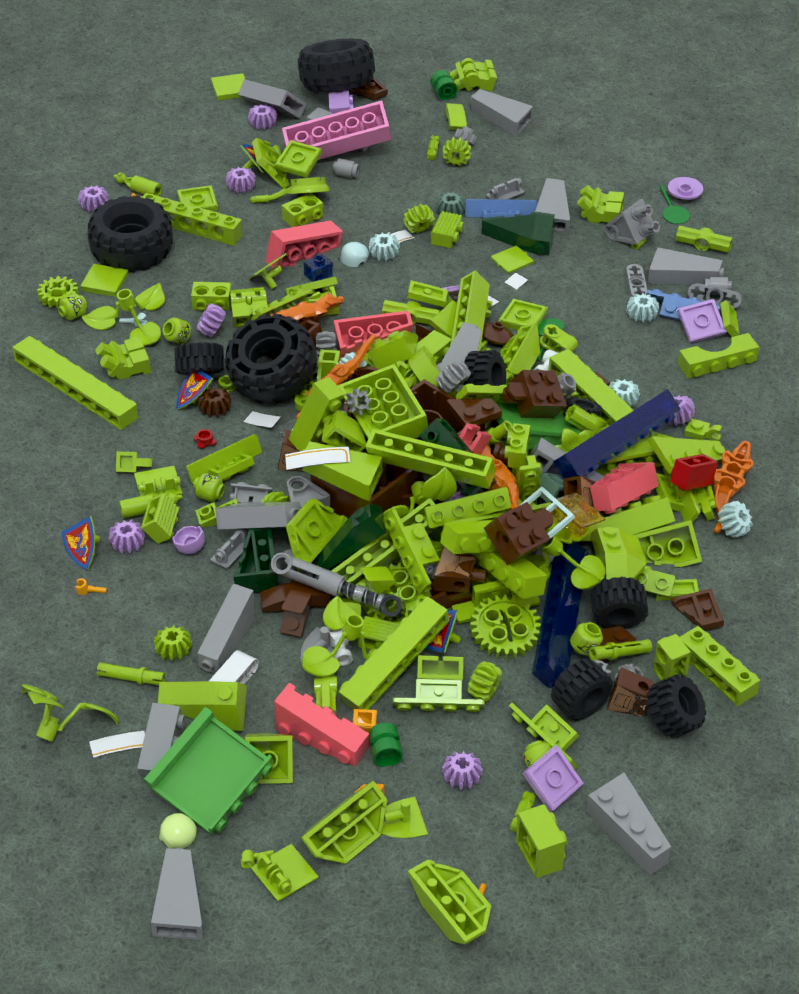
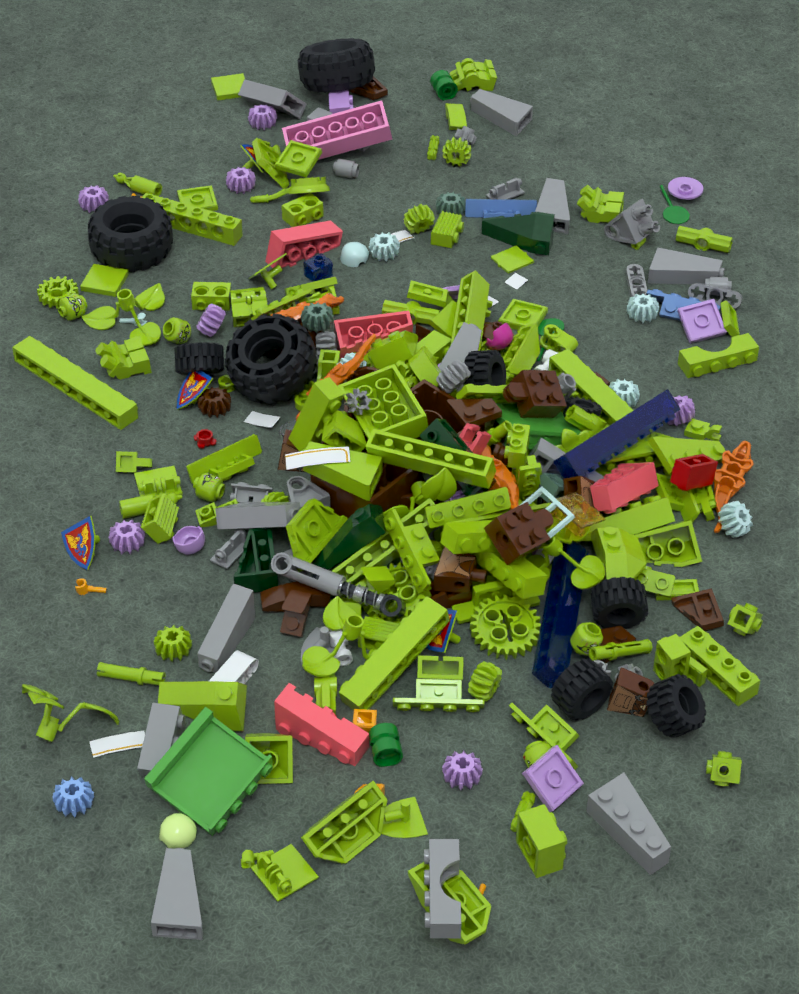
(73, 796): none -> light blue gear
(317, 317): none -> sand green gear
(444, 912): none -> light grey arch
(502, 338): none -> dark pink hair
(697, 672): none -> lime tile
(730, 775): none -> lime brick
(737, 619): none -> lime brick

